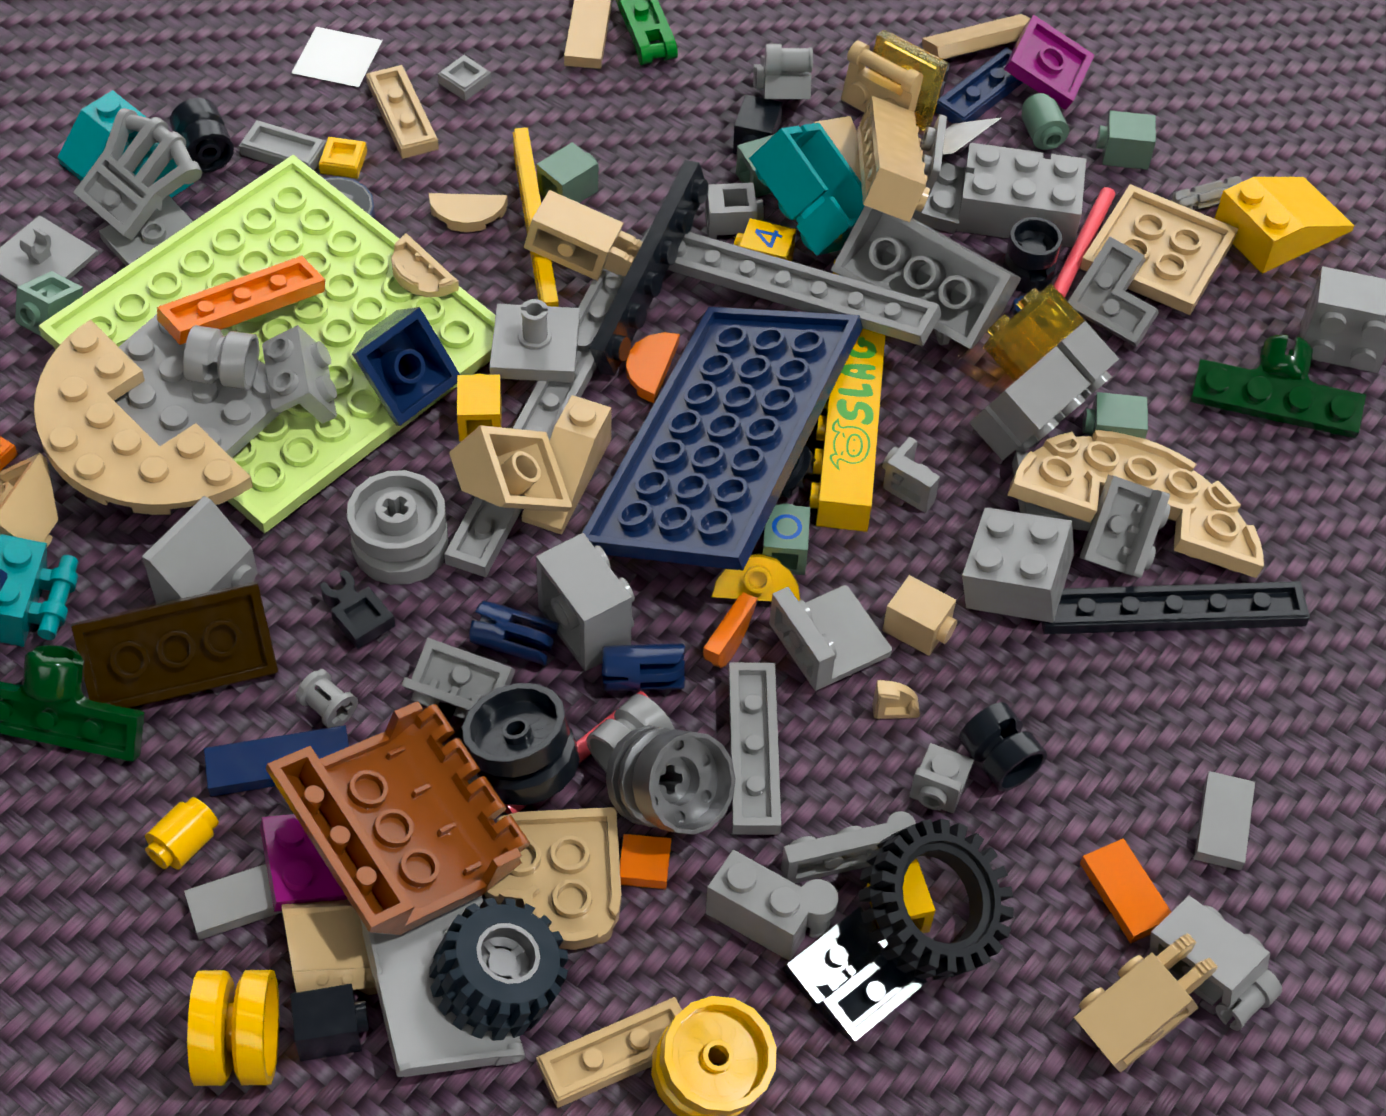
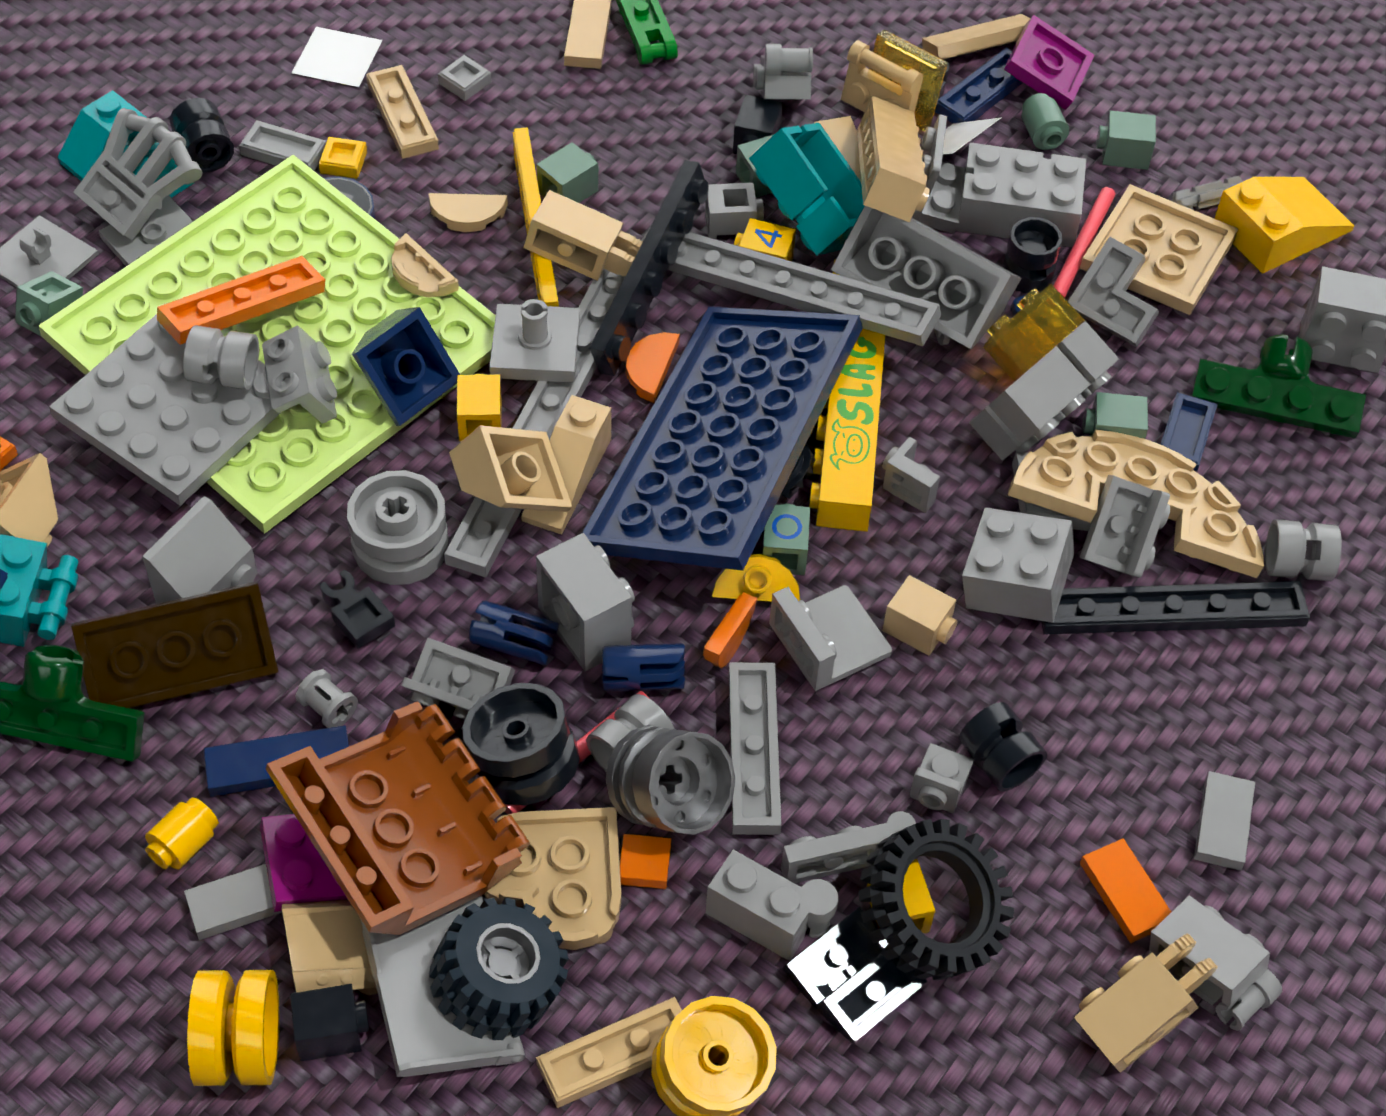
(106, 451): tan plate -> none
(894, 701): tan tile -> none
(1189, 426): none -> dark blue tile
(1287, 550): none -> light grey wheel

